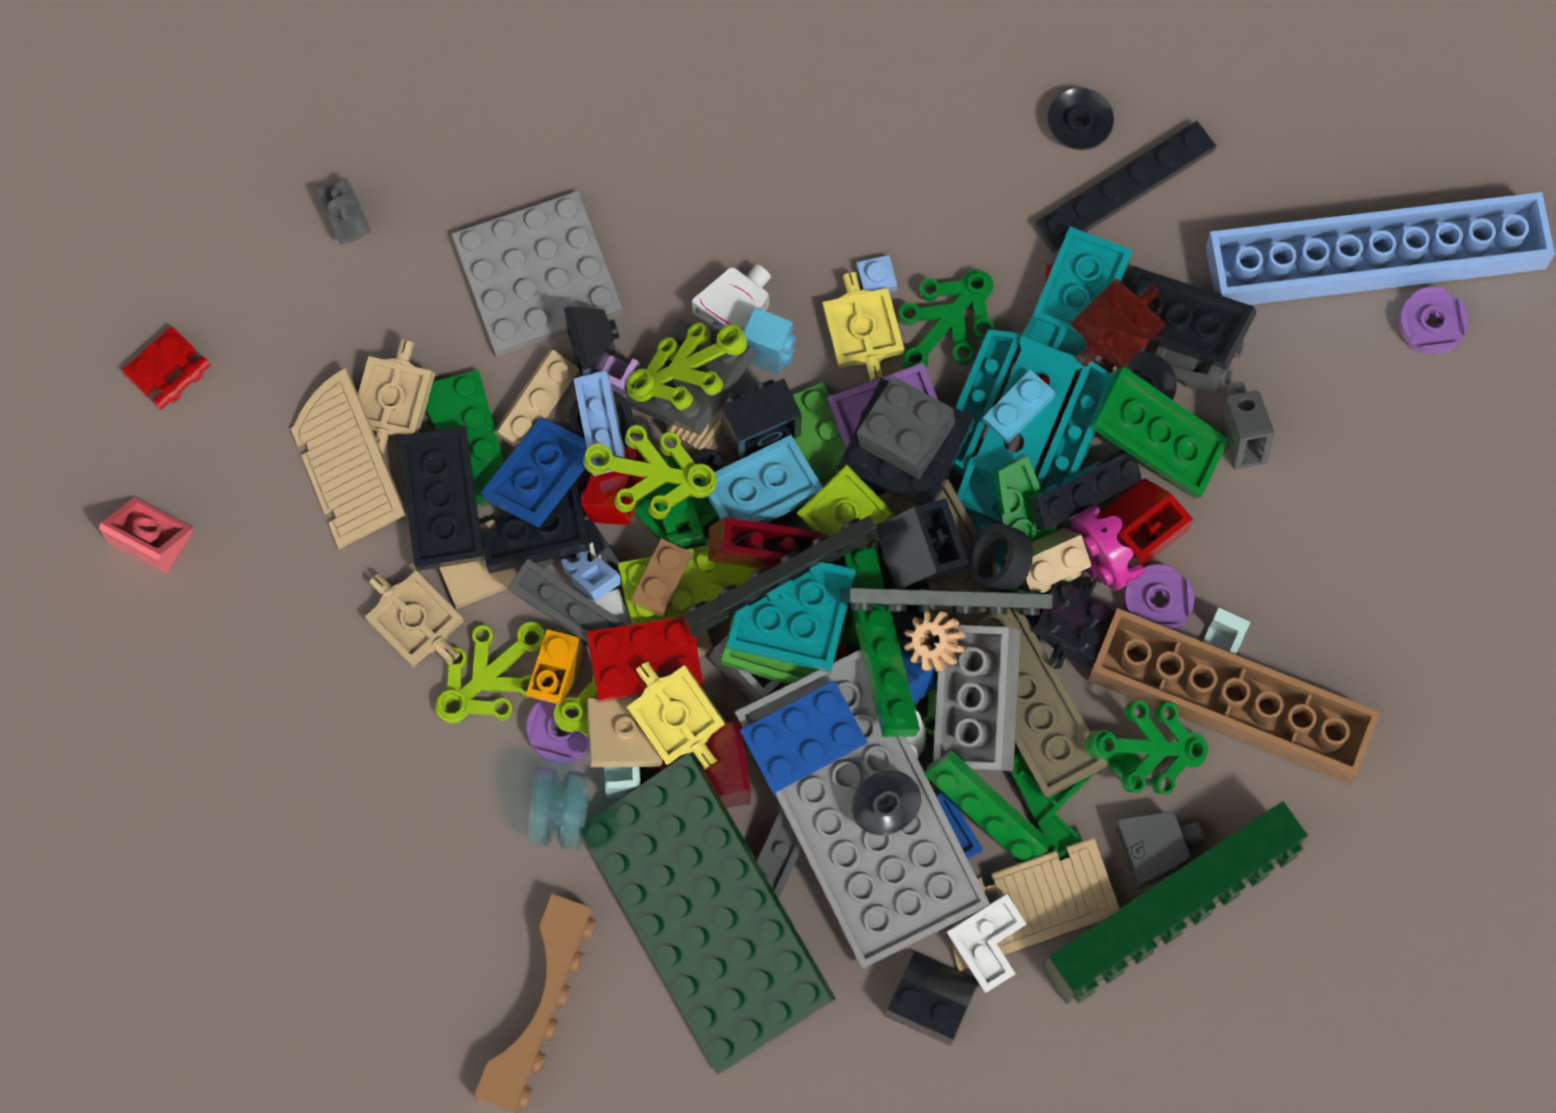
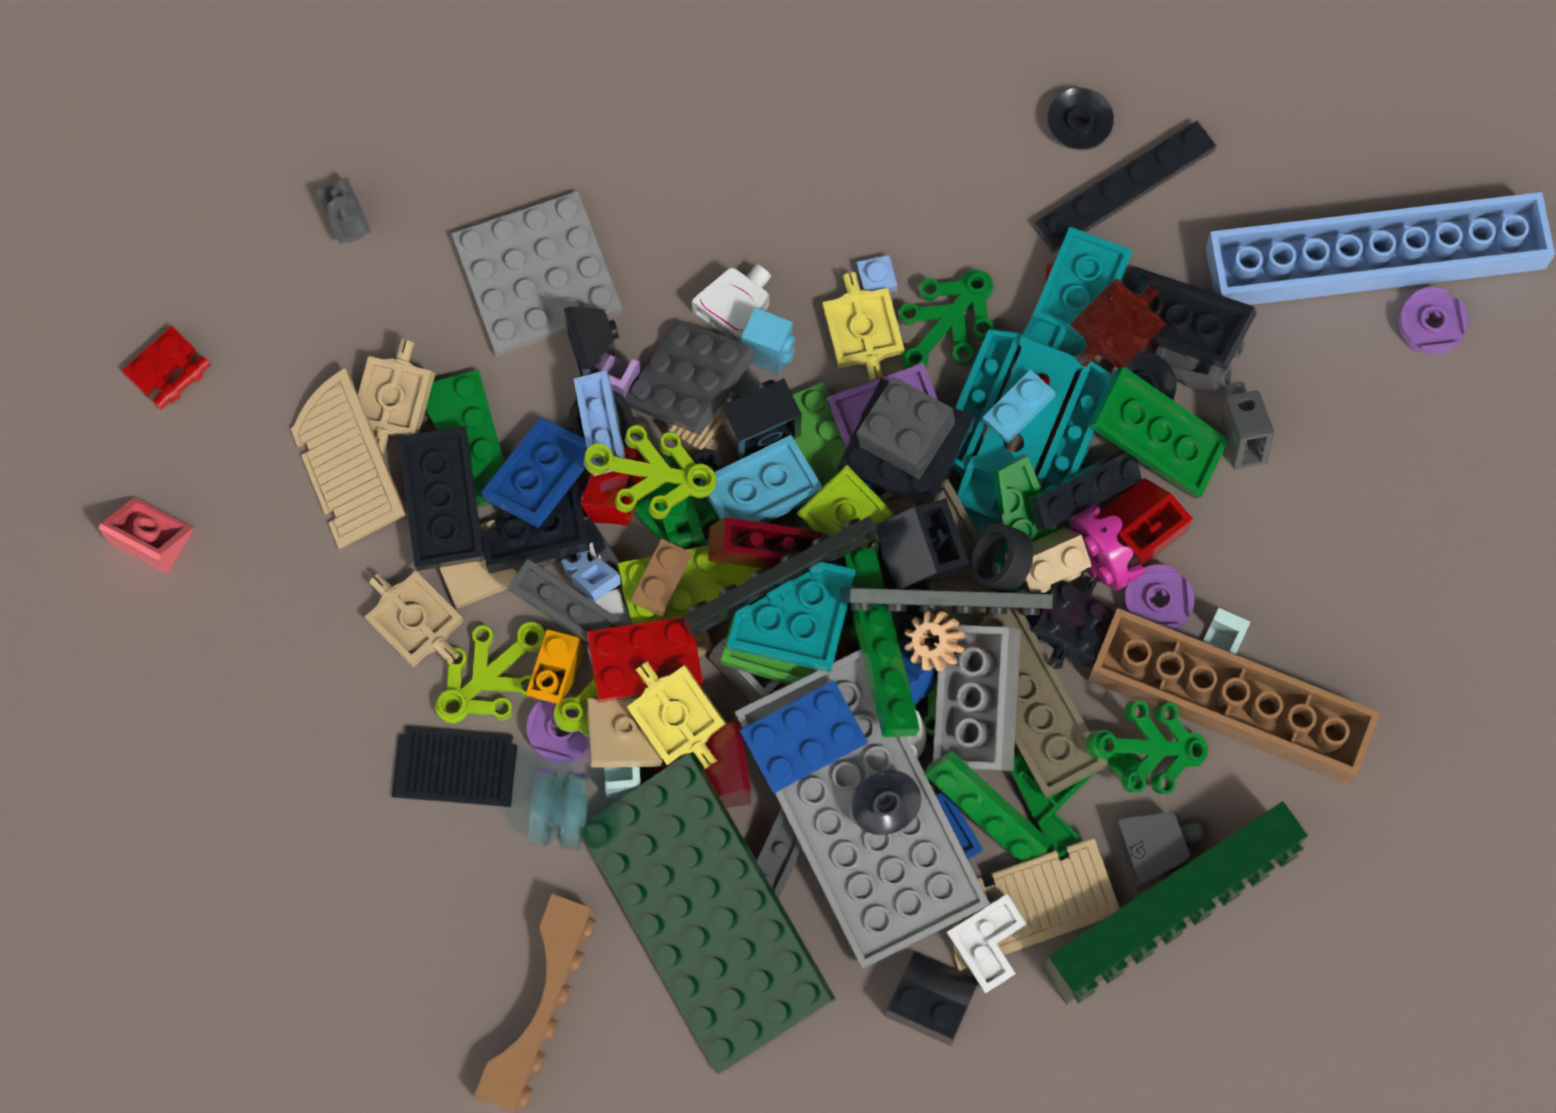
(455, 766): none -> black window
(537, 397): tan plate -> none
(649, 382): lime plant -> none

